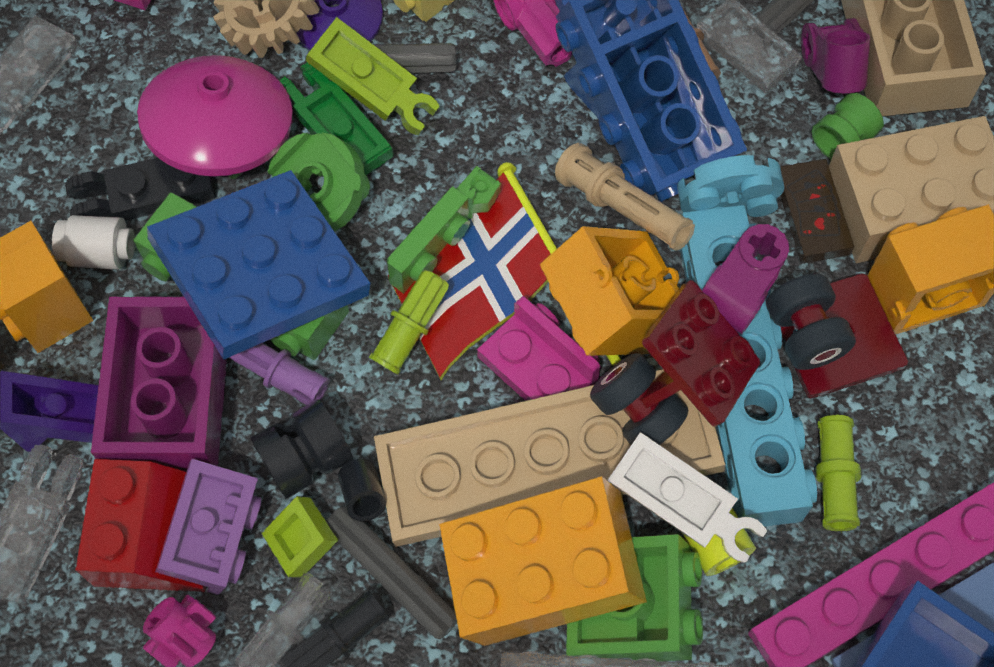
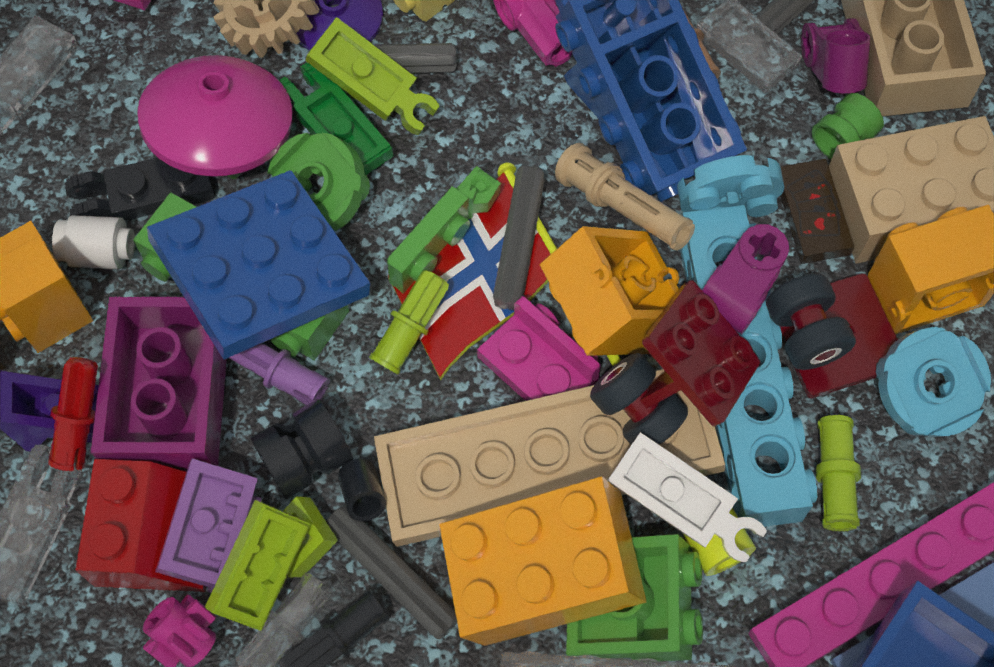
(73, 414): none -> red axle
(257, 565): none -> lime plate
(518, 236): none -> dark grey axle
(903, 376): none -> medium azure plate

